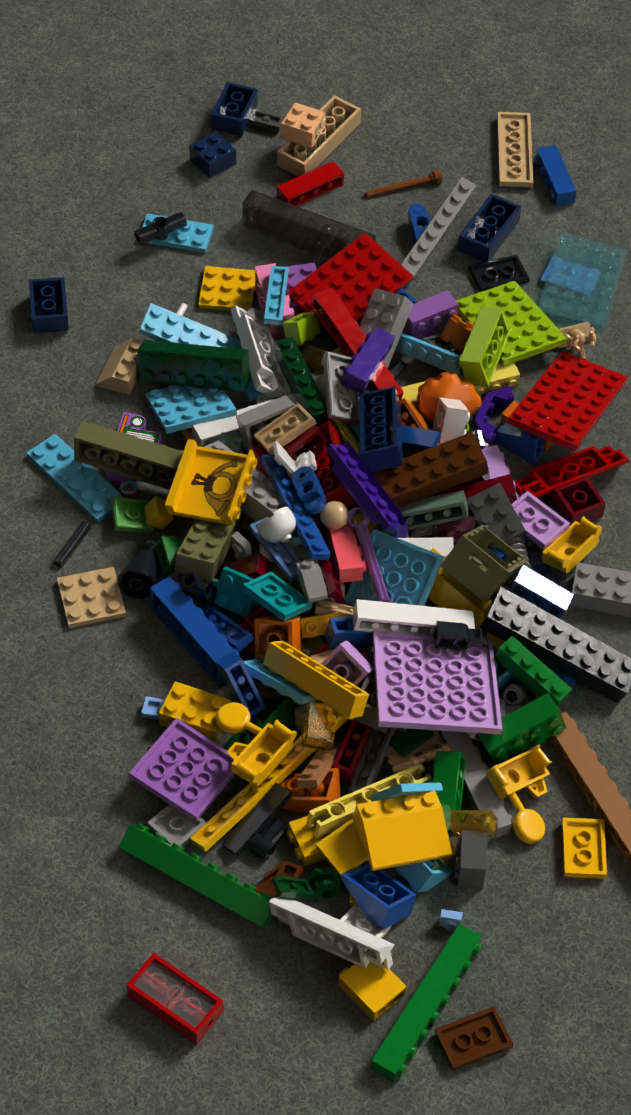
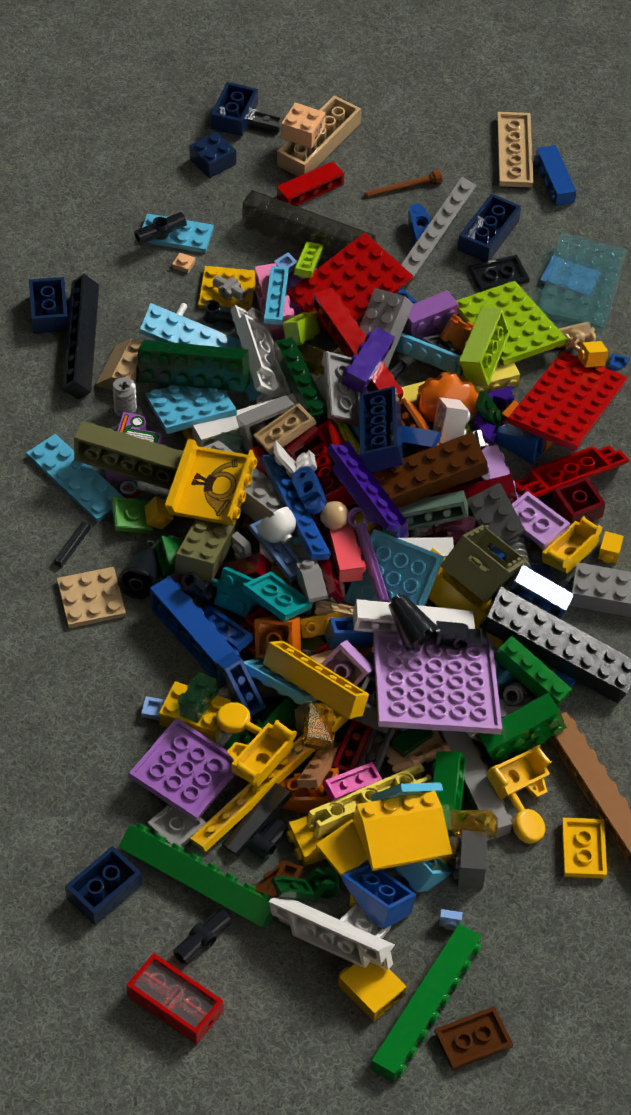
(81, 337): none -> black brick
(103, 885): none -> dark blue brick
(124, 396): none -> light grey piece
(183, 262): none -> light nougat plate
(198, 696): none -> clear green brick
(202, 936): none -> black piece
(214, 312): none -> black piece
(229, 288): none -> light grey axle
(286, 261): none -> light blue plate
(308, 260): none -> lime plate
(351, 781): none -> dark pink plate
(411, 623): none -> black cone
(488, 409): none -> dark green plate
(593, 354): none -> yellow brick
(610, 547): none -> yellow brick
(618, 361): none -> blue tile

